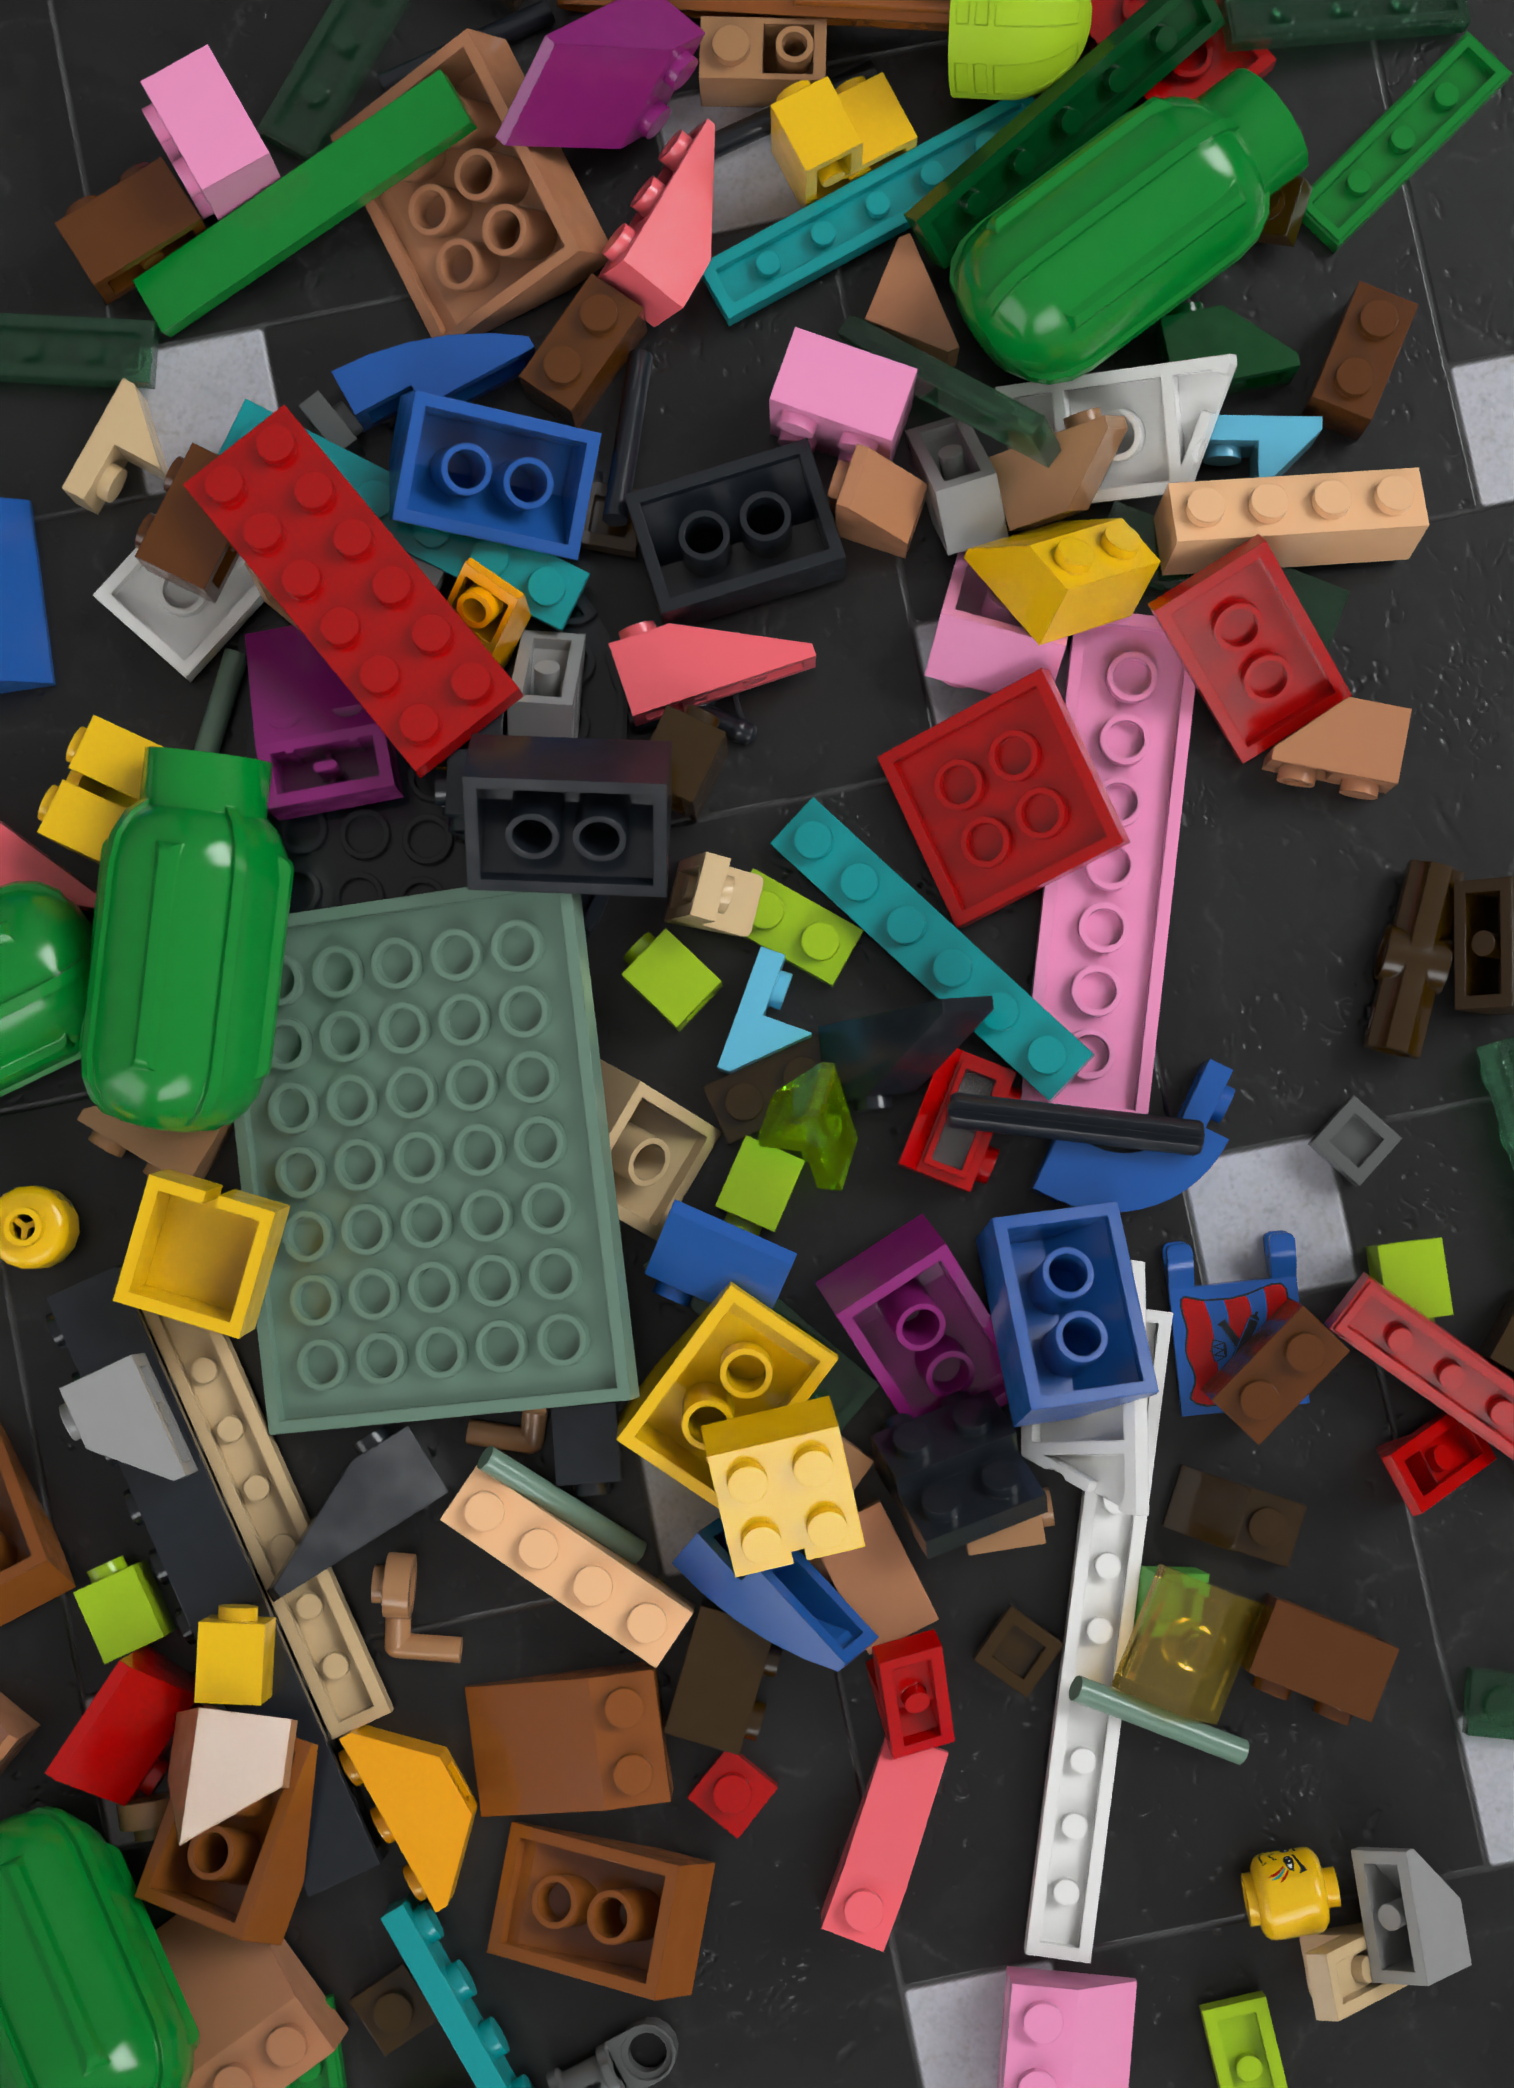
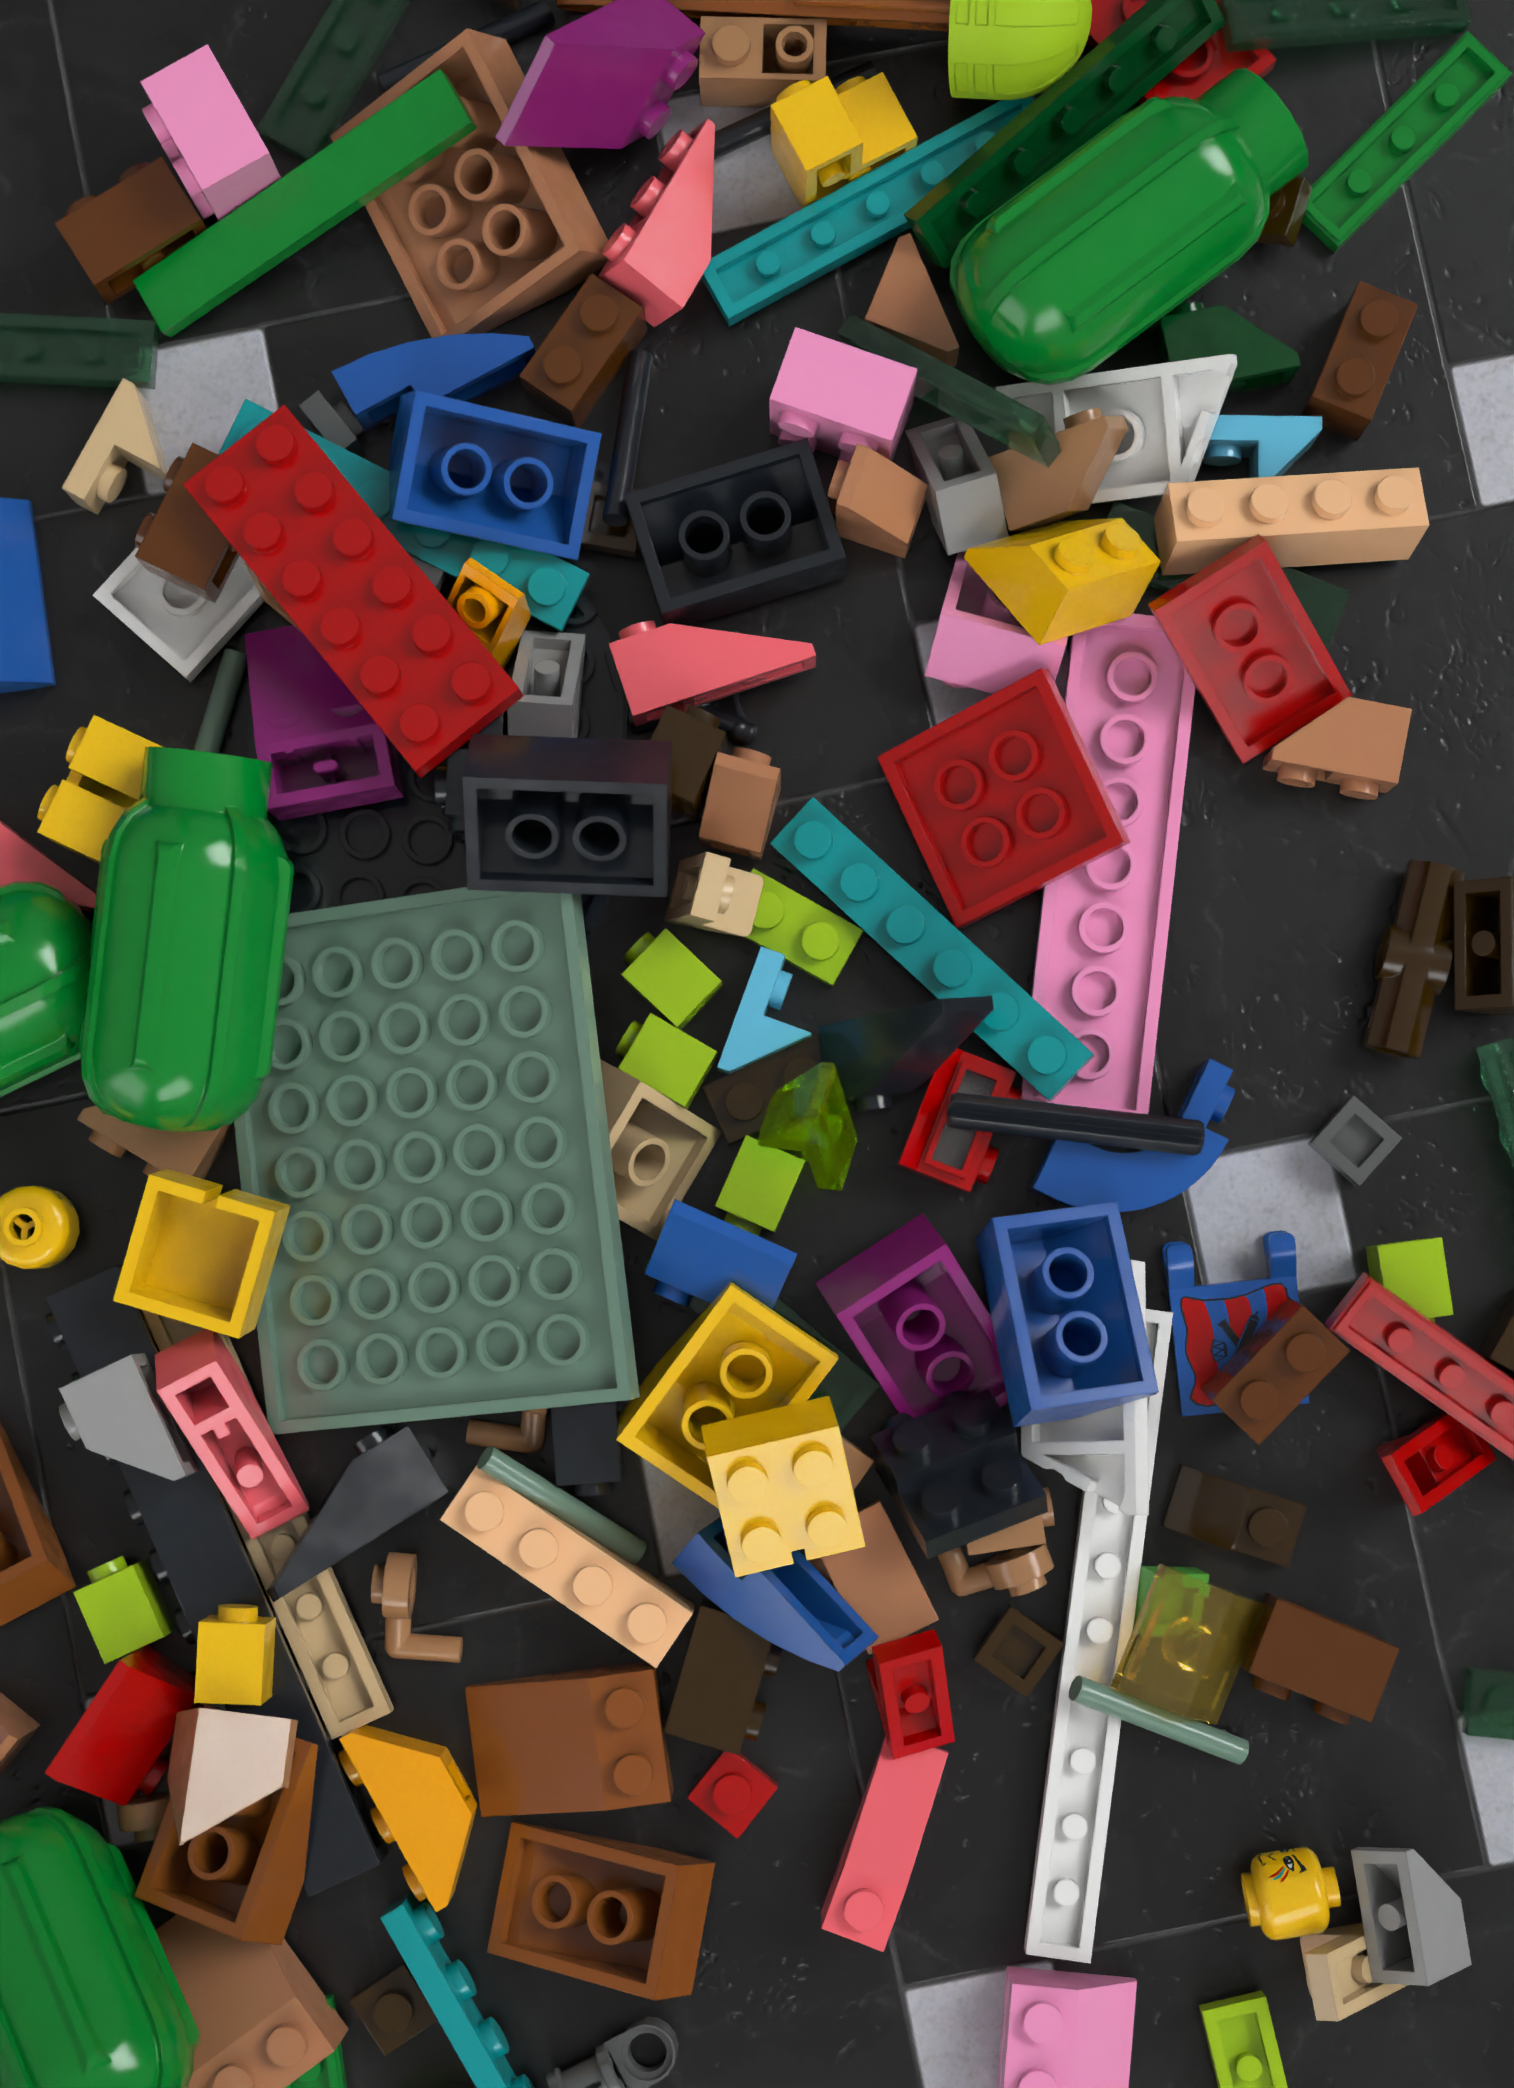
(229, 1431): none -> coral slope
(665, 1059): none -> lime brick
(740, 803): none -> nougat slope
(1015, 1569): none -> medium nougat plate

